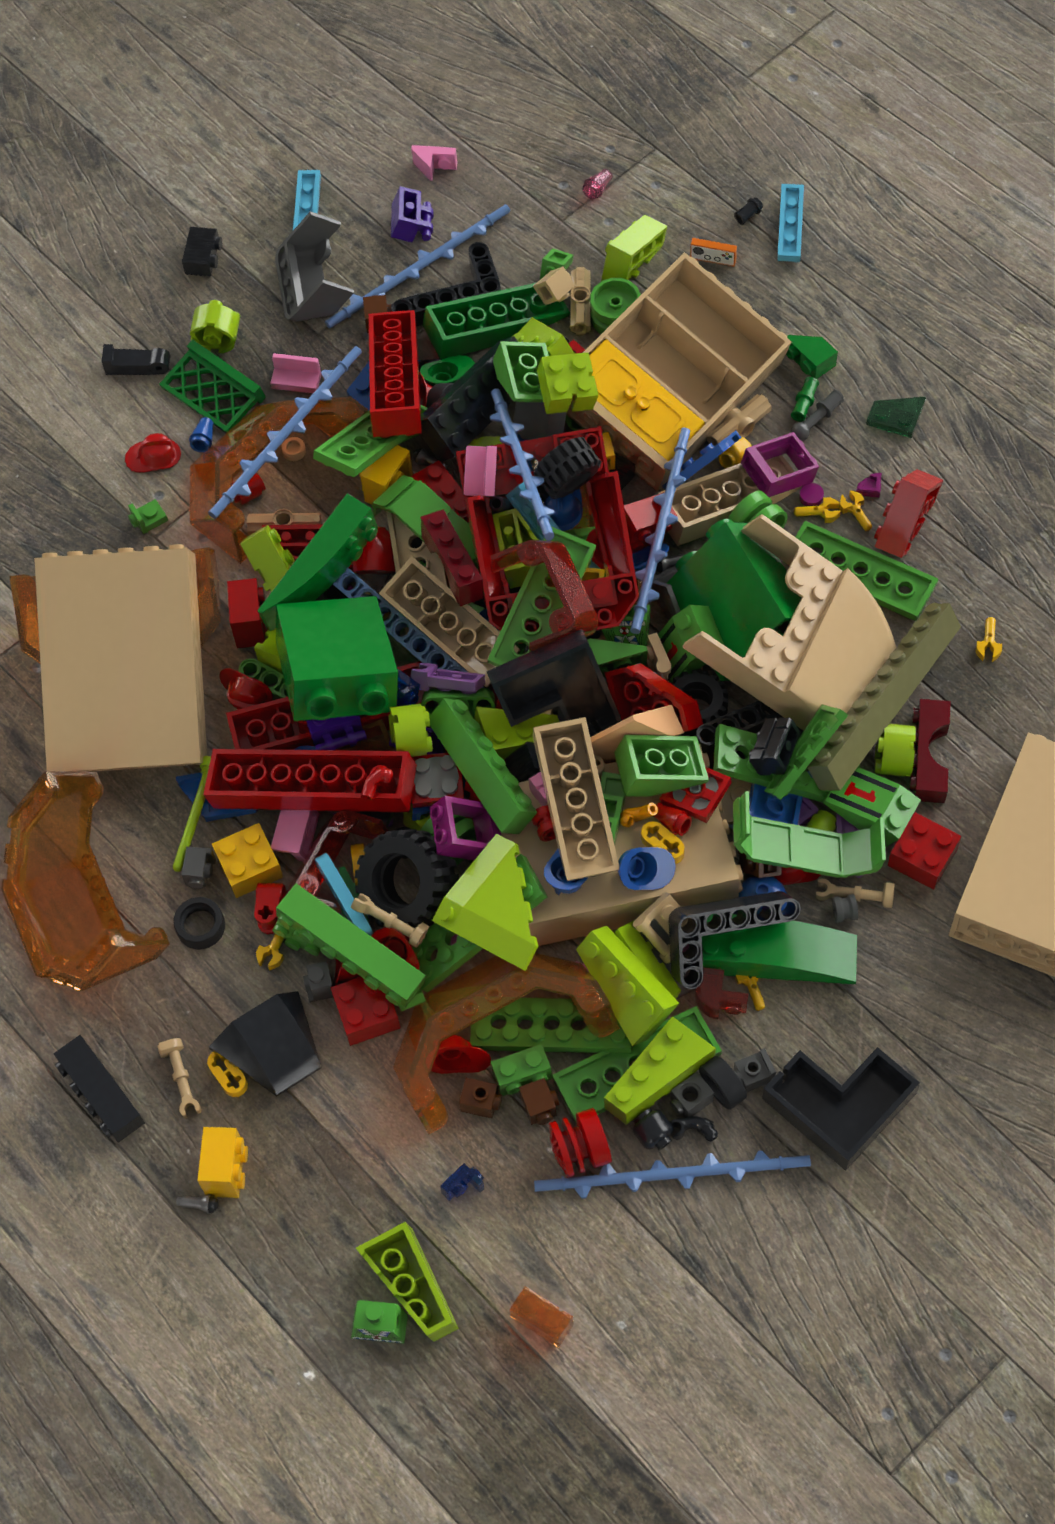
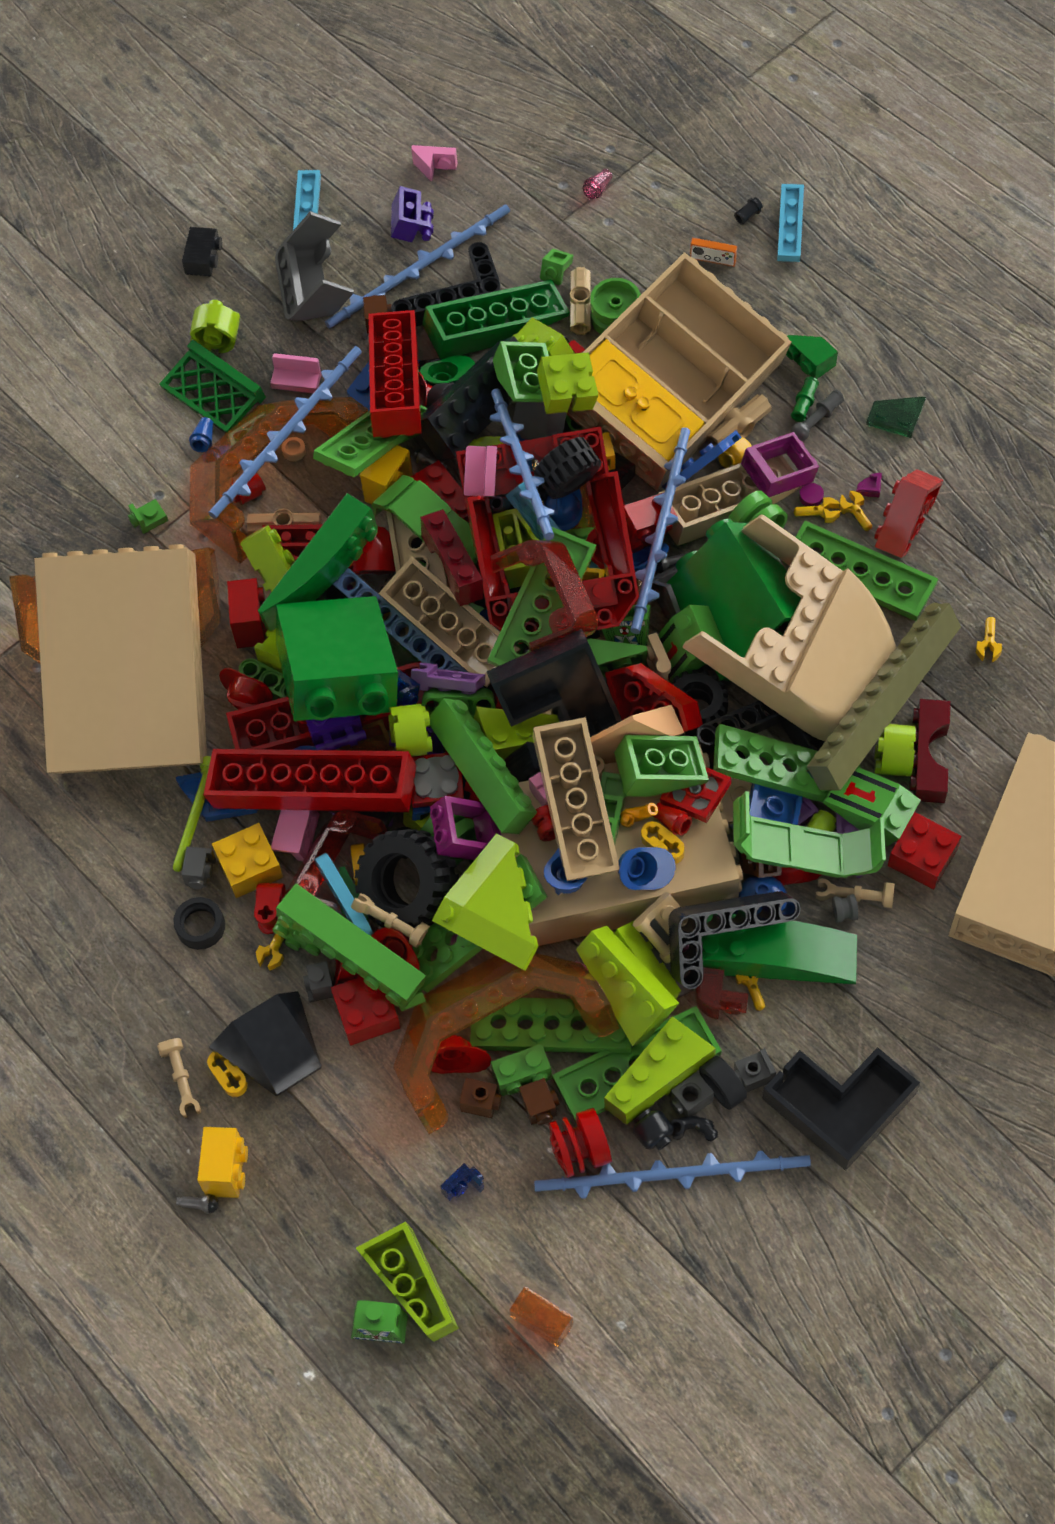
(60, 891): clear orange windscreen -> none
(98, 1088): black brick -> none
(135, 361): black leg -> none
(153, 454): red piece -> none
(381, 773): red arm -> none
(554, 286): tan brick -> none
(633, 247): lime wedge -> none
(774, 746): black brick -> none
(809, 744): bright green wing -> none

